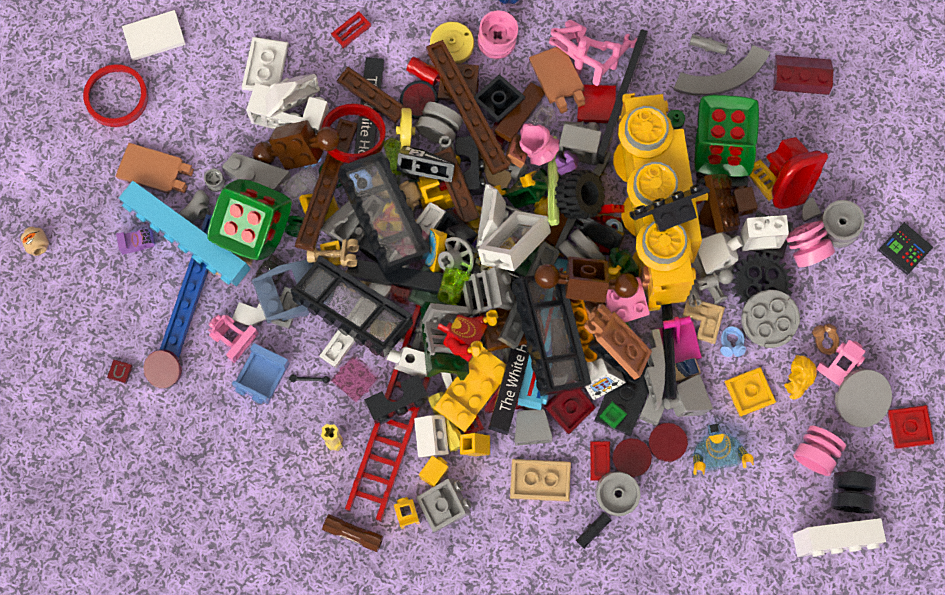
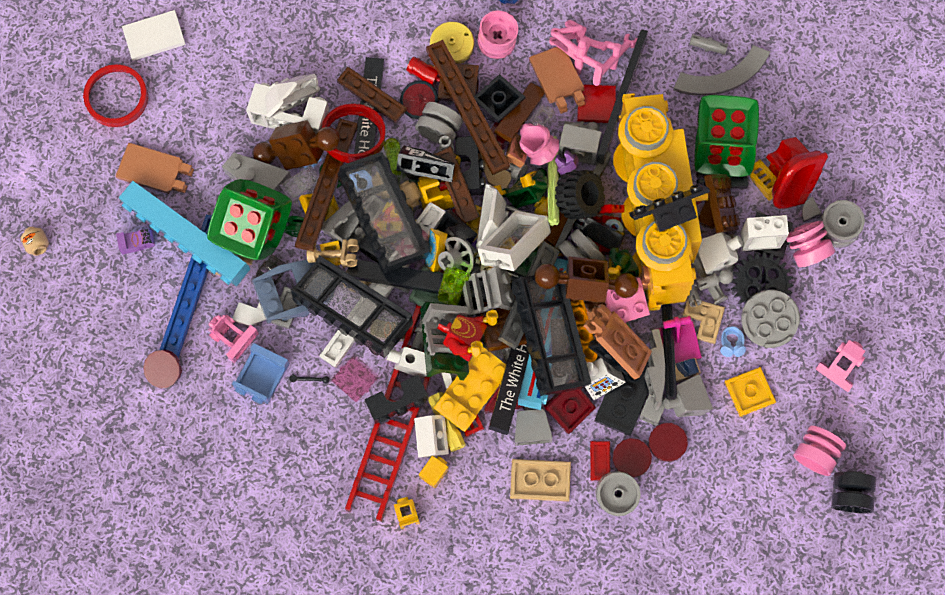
(119, 371): dark red tile -> none
(197, 207): light grey piece -> none
(213, 176): light grey wheel -> none
(265, 62): white tile -> none
(332, 437): light yellow axle -> none
(353, 533): reddish brown axle -> none
(367, 25): red tile -> none
(400, 295): clear red tile -> none
(405, 129): light yellow wheel -> none
(444, 504): light grey plate -> none
(474, 444): yellow brick -> none
(593, 530): black pin -> none
(613, 415): green tile -> none
(677, 118): green tile -> none
(719, 451): clear light blue torso -> none
(745, 201): reddish brown brick -> none
(802, 376): yellow hair -> none
(803, 75): dark red slope -> none
(819, 332): medium nougat piece -> none
(839, 537): white wedge -> none
(863, 398): light grey tile -> none
(905, 248): black tile -> none
(910, 427): red tile -> none

